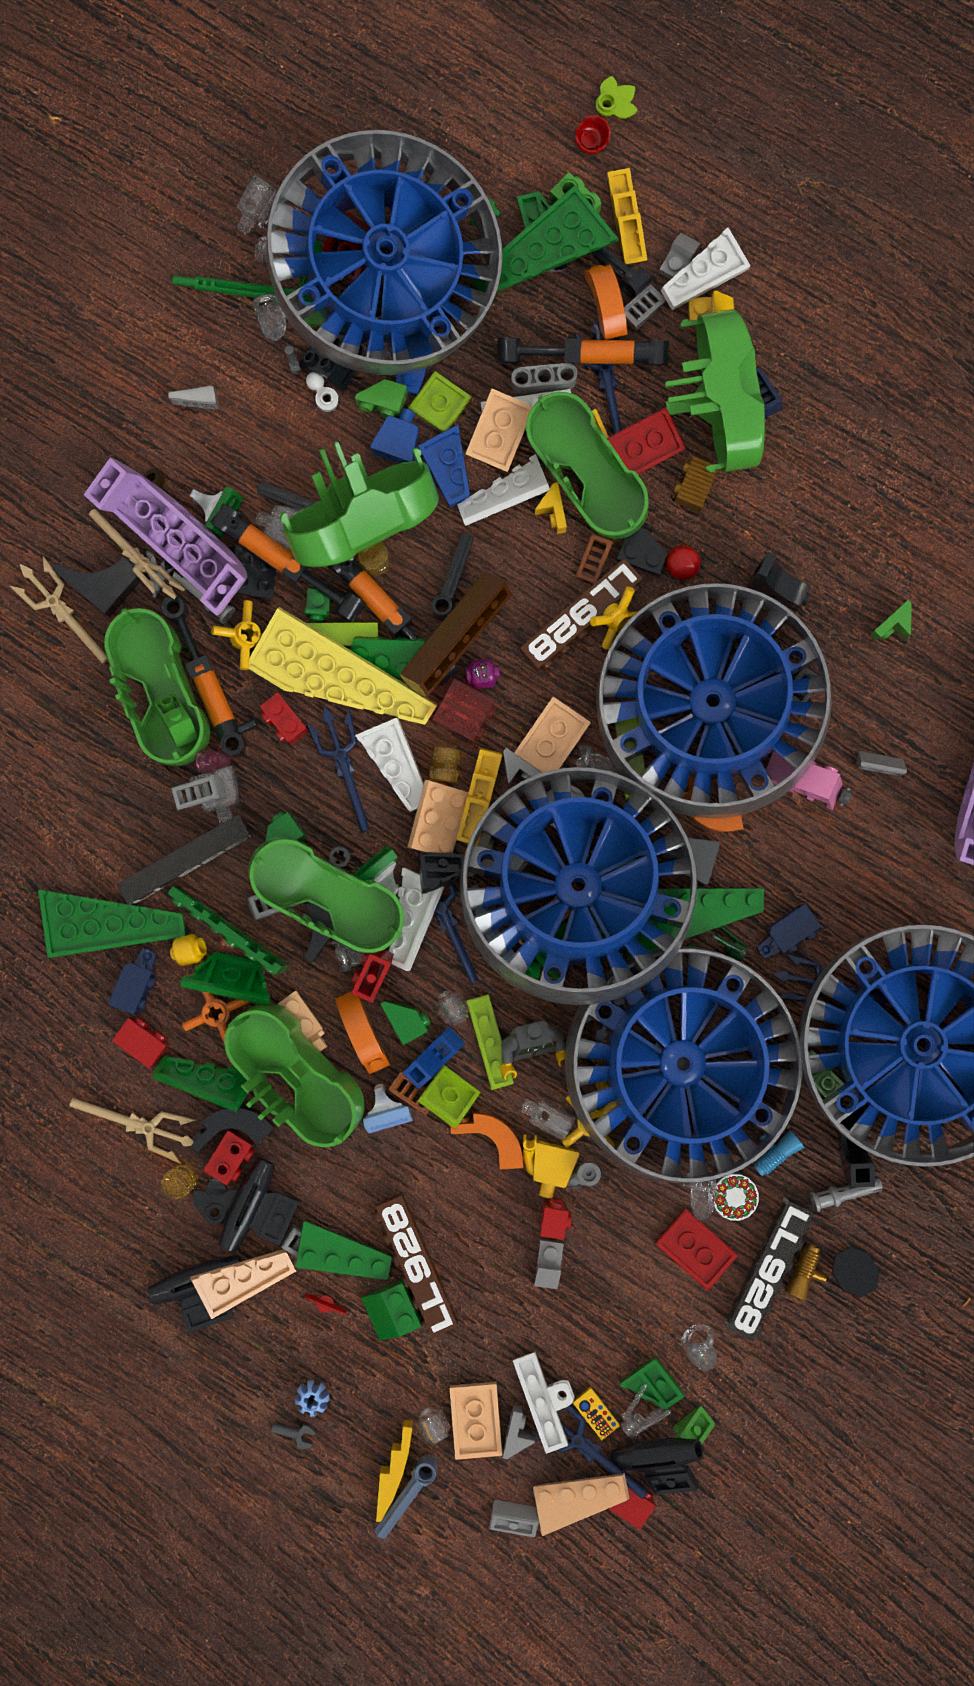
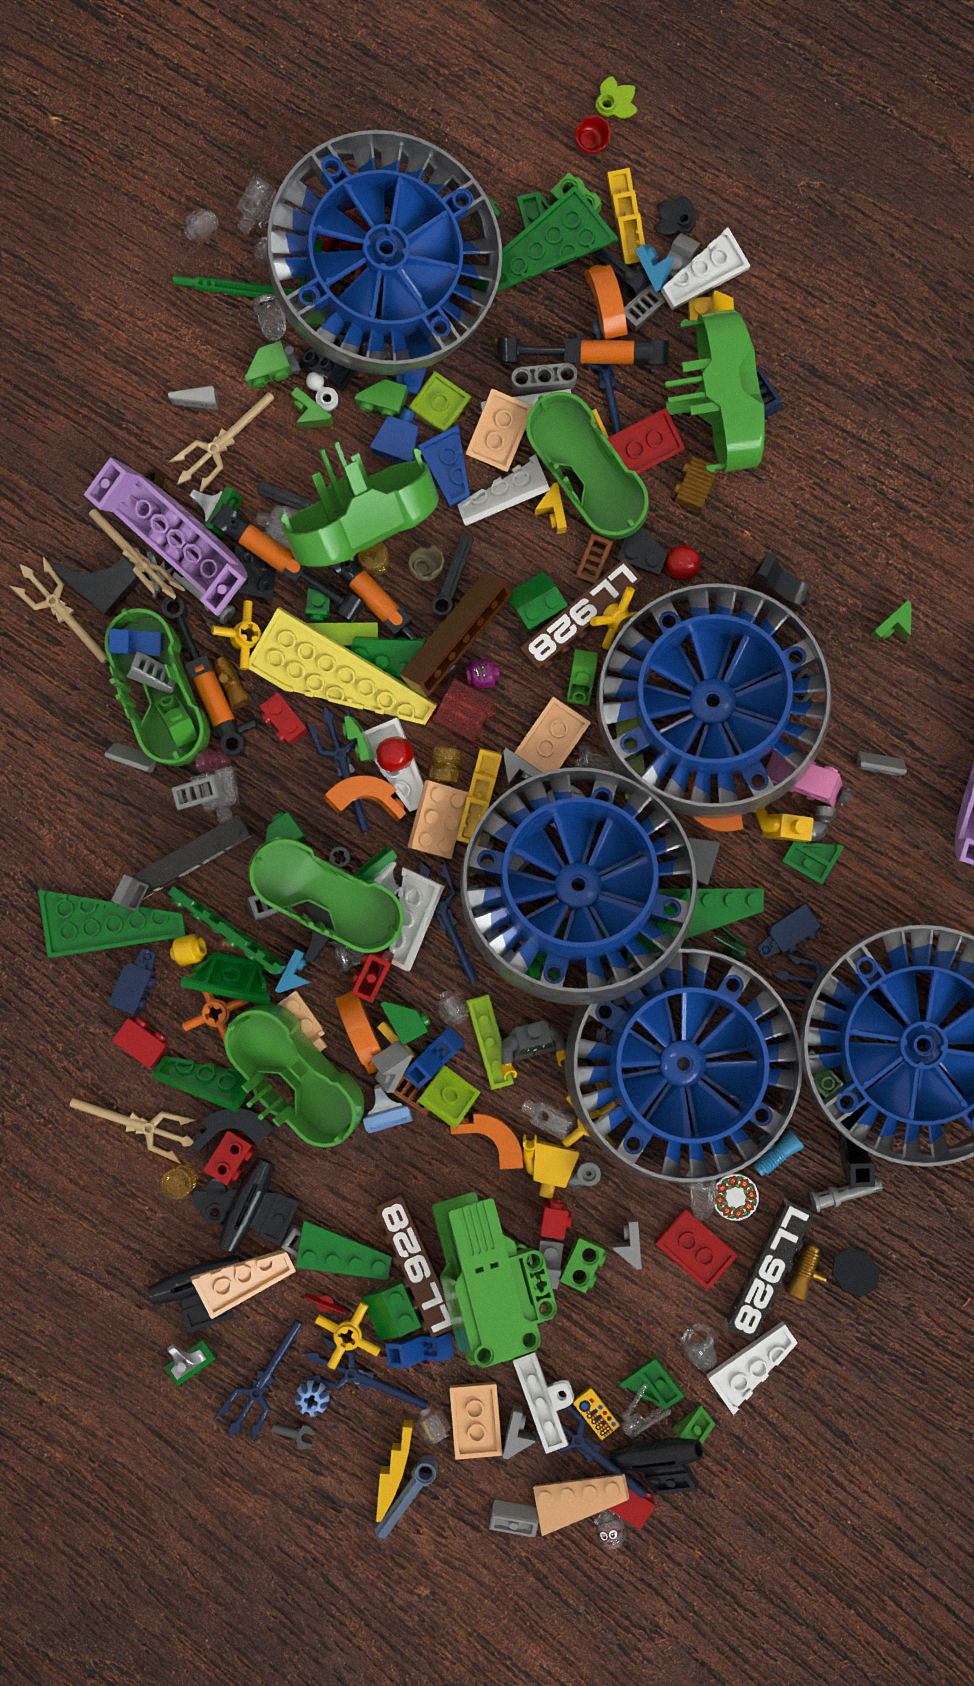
(130, 757): none -> light grey slope
(130, 892): none -> flat silver piece
(132, 641): none -> blue brick
(142, 676): none -> light grey slope
(189, 1362): none -> piece
(201, 225): none -> clear head
(219, 444): none -> tan piece
(230, 681): none -> pearl gold piece
(260, 1385): none -> dark blue piece
(268, 365): none -> bright green slope
(290, 978): none -> dark azure slope
(314, 414): none -> bright green slope
(342, 1342): none -> yellow bar
(354, 731): none -> bright green slope
(361, 1377): none -> dark blue piece
(365, 788): none -> orange arch
(391, 1035): none -> yellow tile
(391, 1065): none -> light grey slope
(394, 754): none -> red hair
(416, 1348): none -> blue brick
(425, 563): none -> dark tan hair
(438, 870): black wing -> none
(494, 1288): none -> bright green piece
(536, 602): none -> green slope
(576, 1261): none -> bright green brick
(582, 677): none -> bright green slope
(609, 1530): none -> clear head
(630, 1250): none -> light grey slope
(657, 272): none -> dark azure slope
(673, 214): none -> black plate
(747, 1368): none -> white wing
(796, 827): none -> yellow torso
(812, 859): none -> green wing

